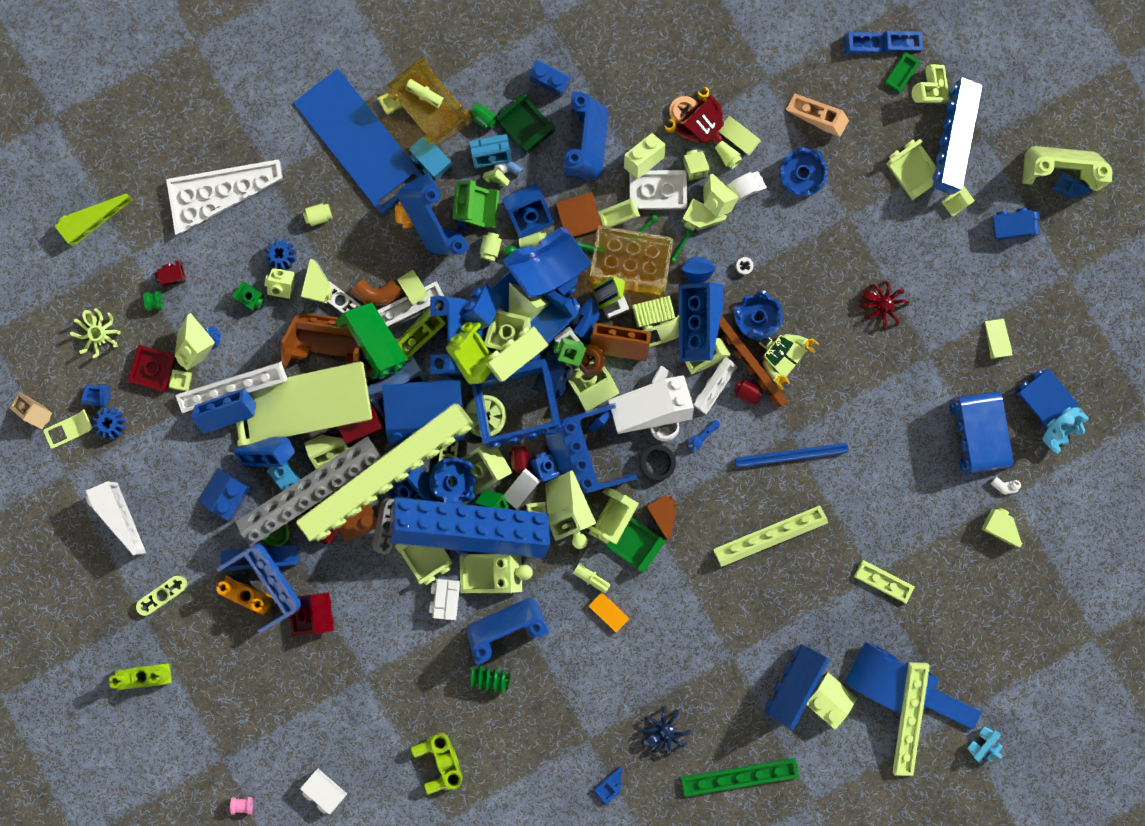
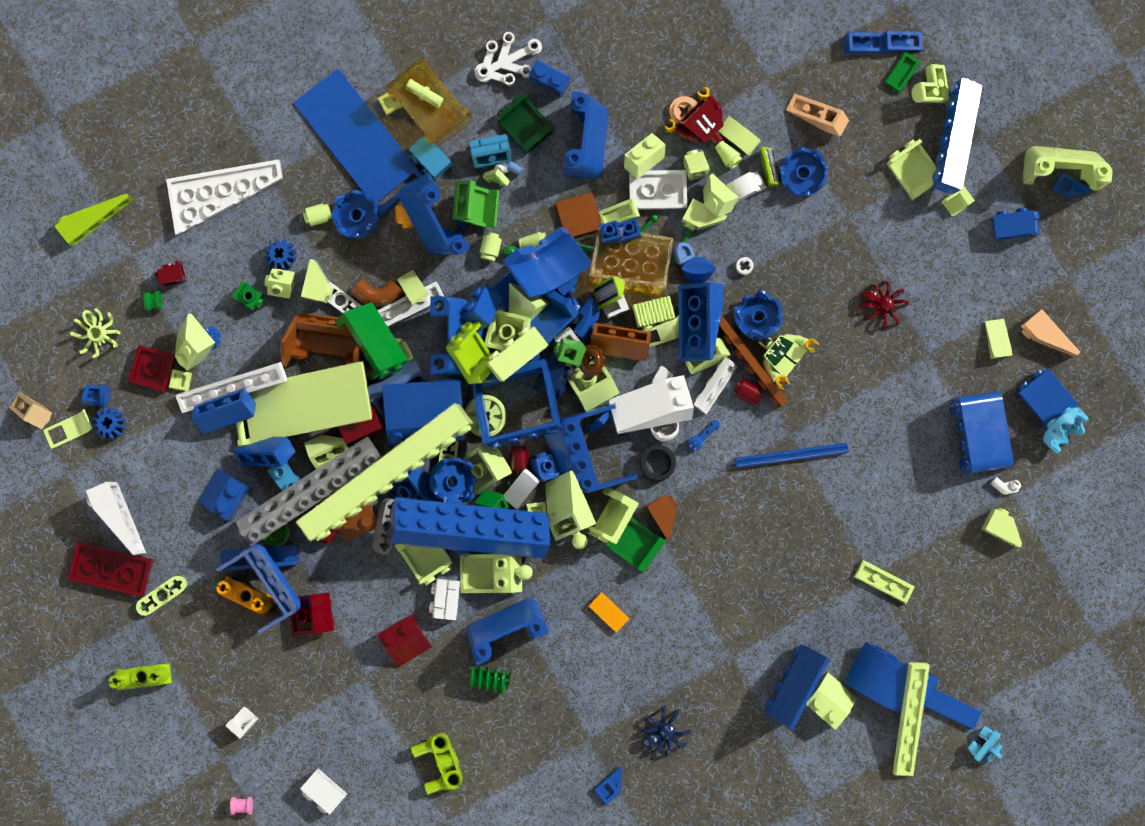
(110, 569): none -> dark red plate
(242, 722): none -> white panel
(343, 213): none -> blue plate
(404, 640): none -> dark red slope
(420, 332): lime slope -> none
(483, 117): green brick -> none
(505, 61): none -> white plant
(528, 211): blue slope -> none
(591, 578): yellowish green axle -> none
(619, 232): none -> blue slope
(682, 252): none -> medium blue tile
(739, 777): green tile -> none
(769, 166): none -> slope
(770, 536): yellowish green plate -> none
(1045, 331): none -> light nougat slope

